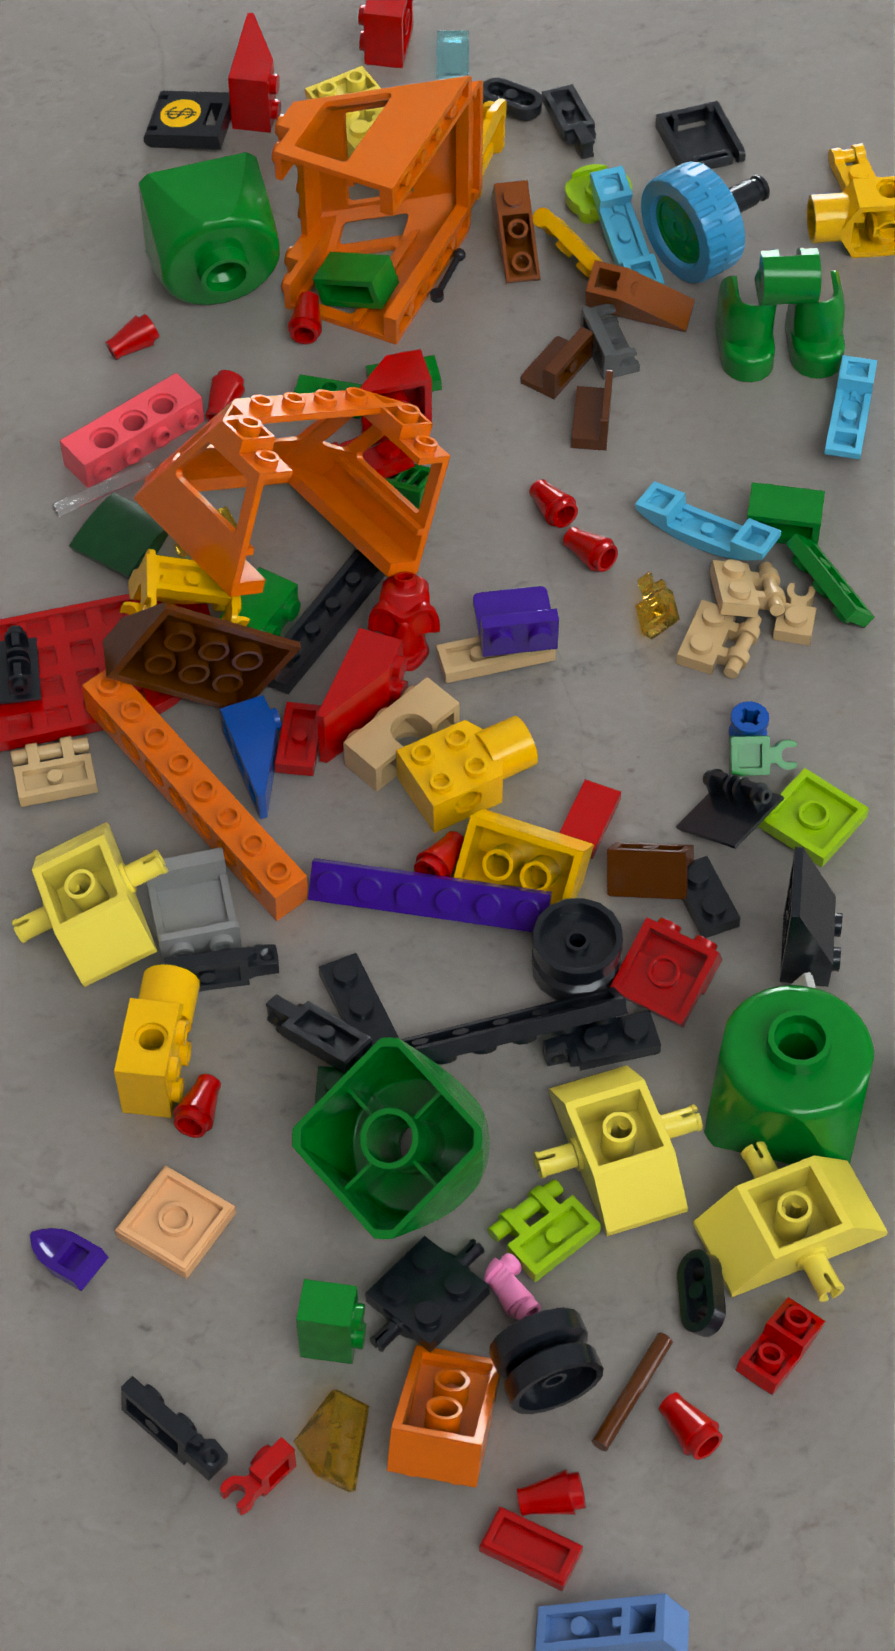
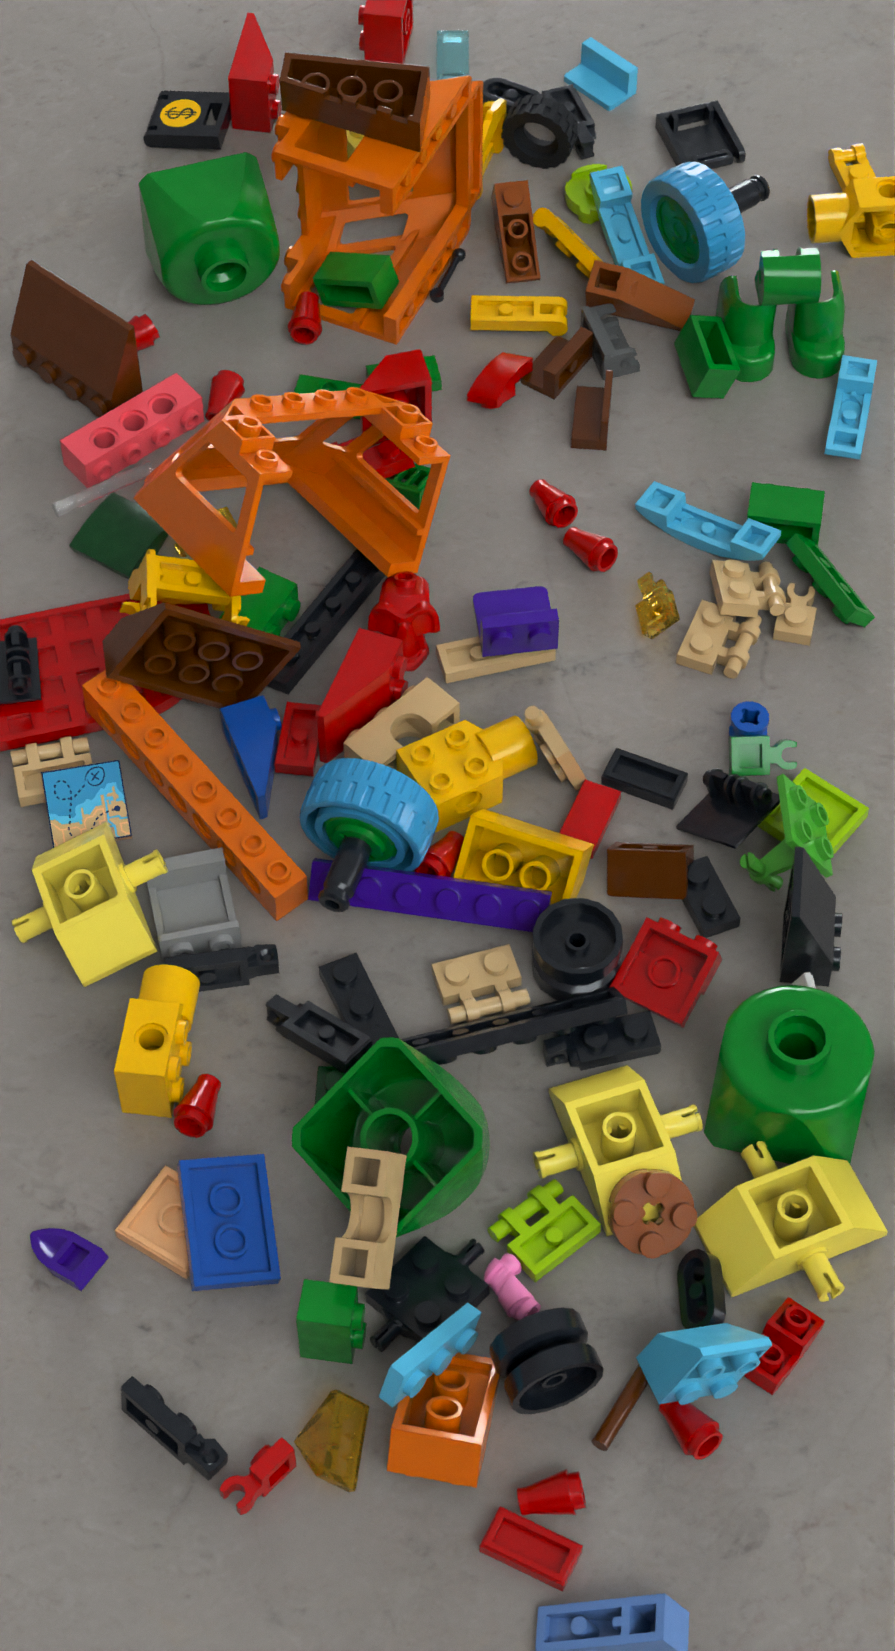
(74, 342): none -> reddish brown slope
(84, 799): none -> tile
(228, 1222): none -> blue plate
(359, 96): none -> reddish brown wedge
(362, 818): none -> dark azure wheel
(375, 1189): none -> tan arch
(430, 1355): none -> medium azure plate
(476, 976): none -> tan plate
(498, 380): none -> red slope
(519, 313): none -> yellow plate
(549, 114): none -> black tyre
(553, 747): none -> tan plate
(603, 75): none -> medium azure panel
(644, 778): none -> black tile
(675, 1216): none -> dark orange plate
(700, 1361): none -> medium azure slope
(707, 356): none -> green piece
(803, 827): none -> bright green plate

